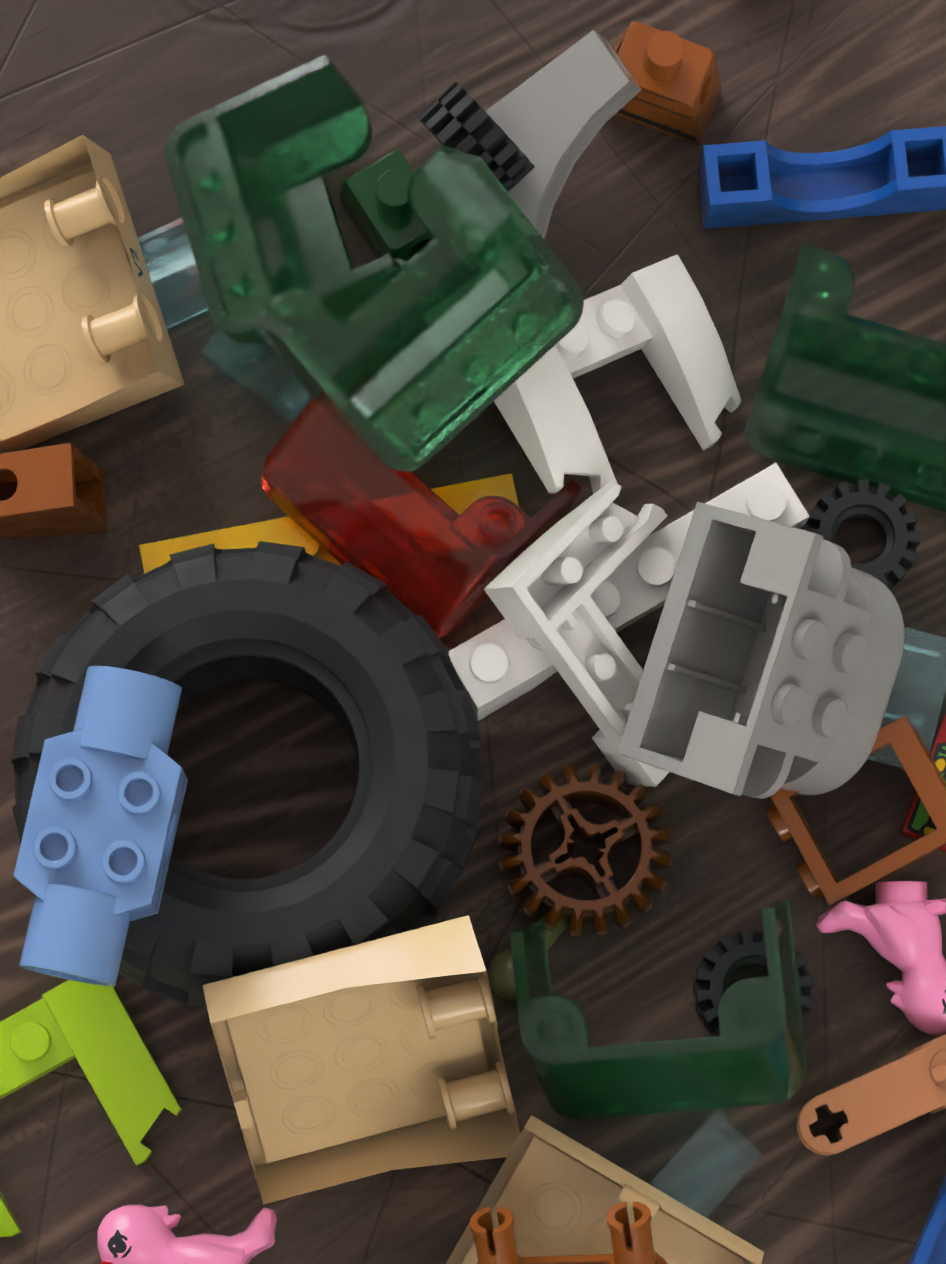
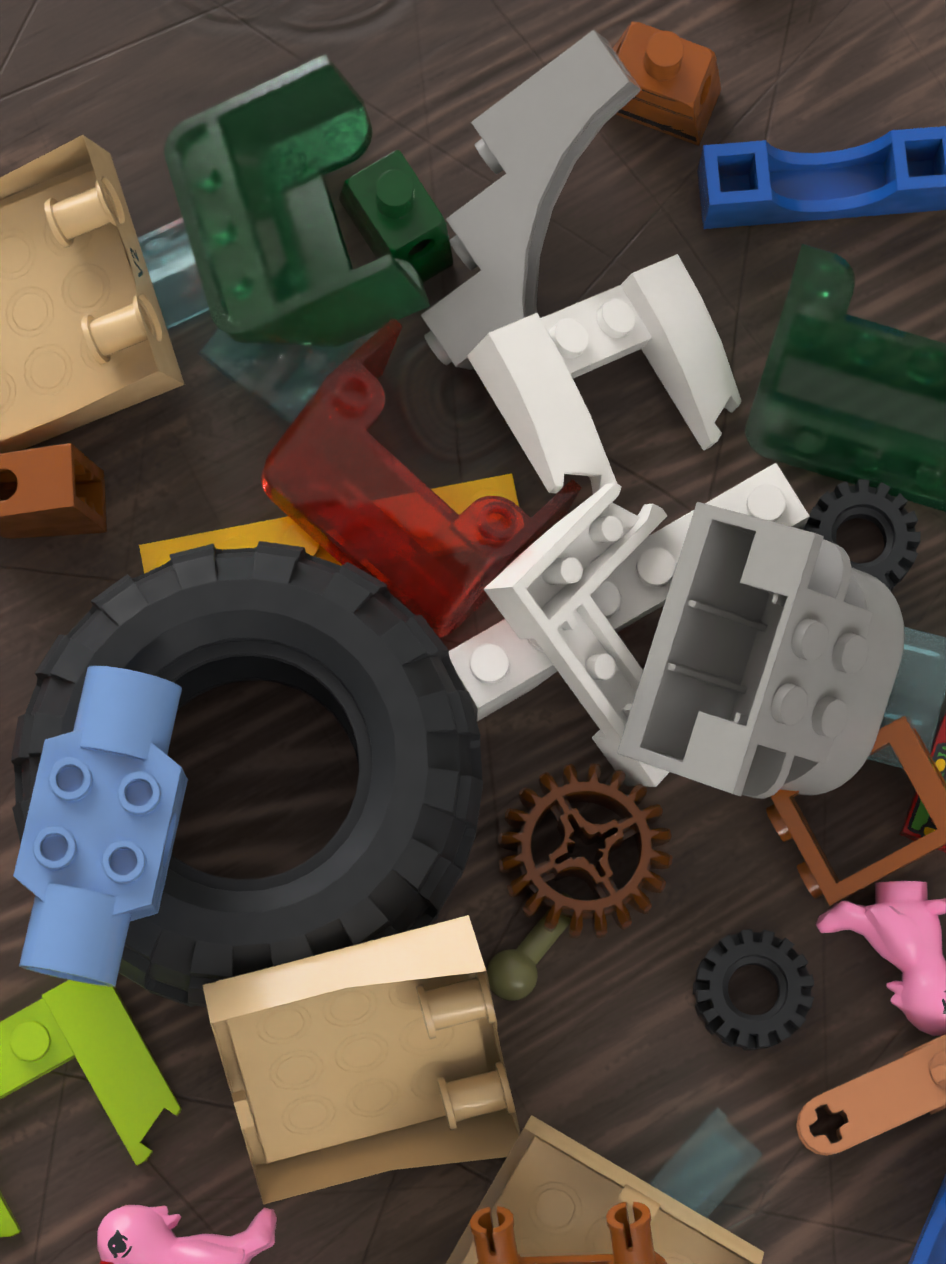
(442, 328): clear green windscreen -> none
(465, 126): black tyre -> none
(751, 1063): clear green windscreen -> none

